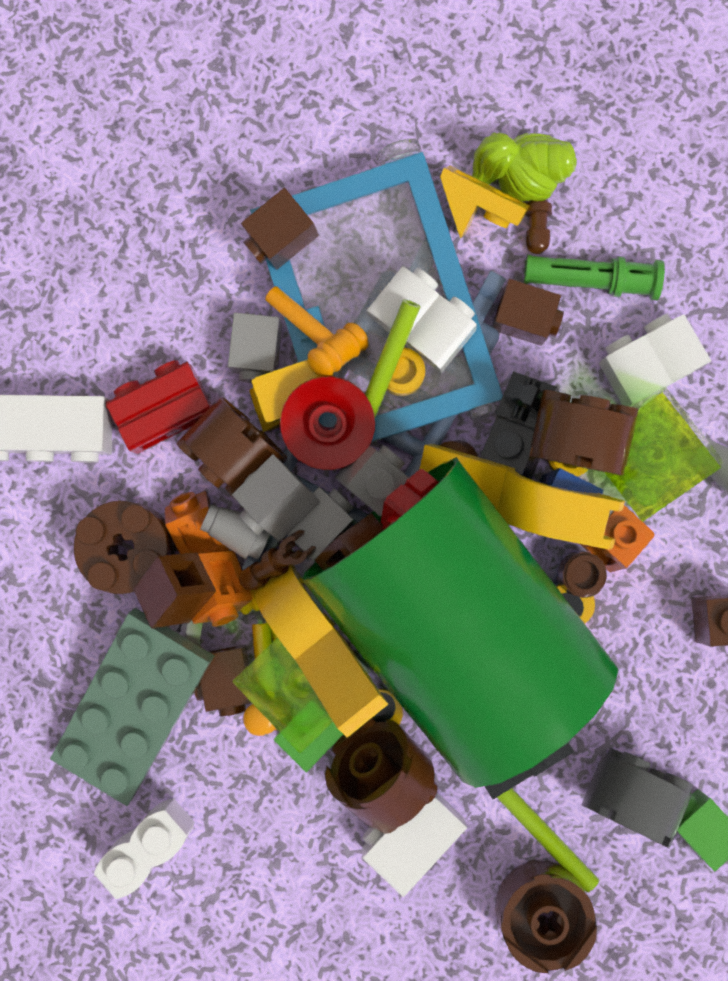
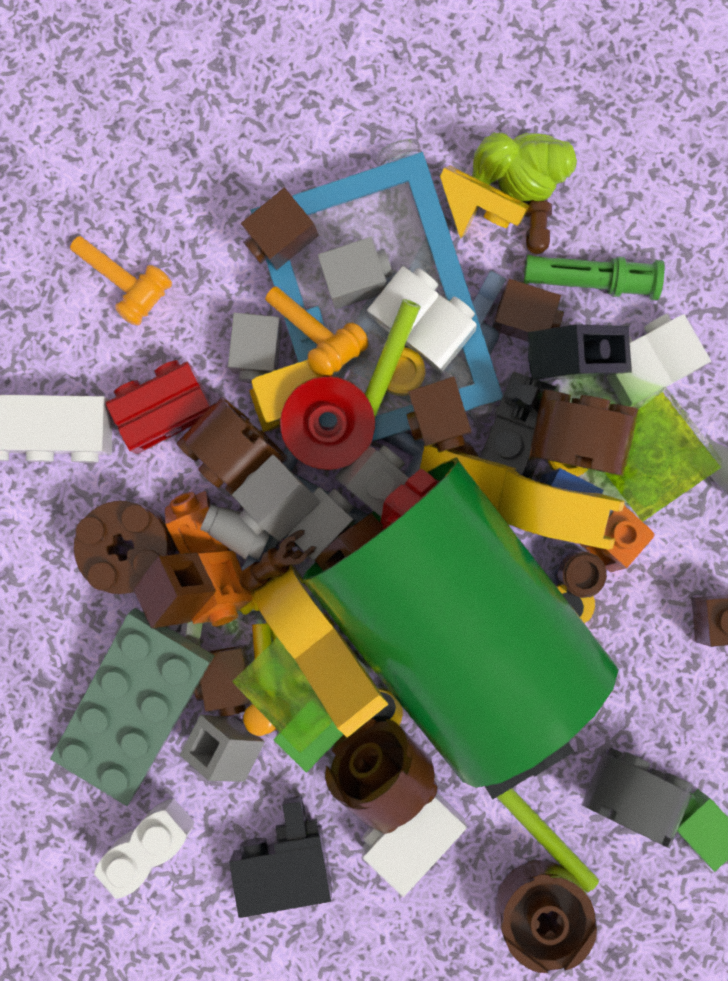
(140, 293): none -> light orange piece
(221, 748): none -> light grey brick
(284, 873): none -> black hinge
(355, 272): none -> light grey brick
(439, 415): none -> reddish brown brick
(579, 352): none -> black hinge

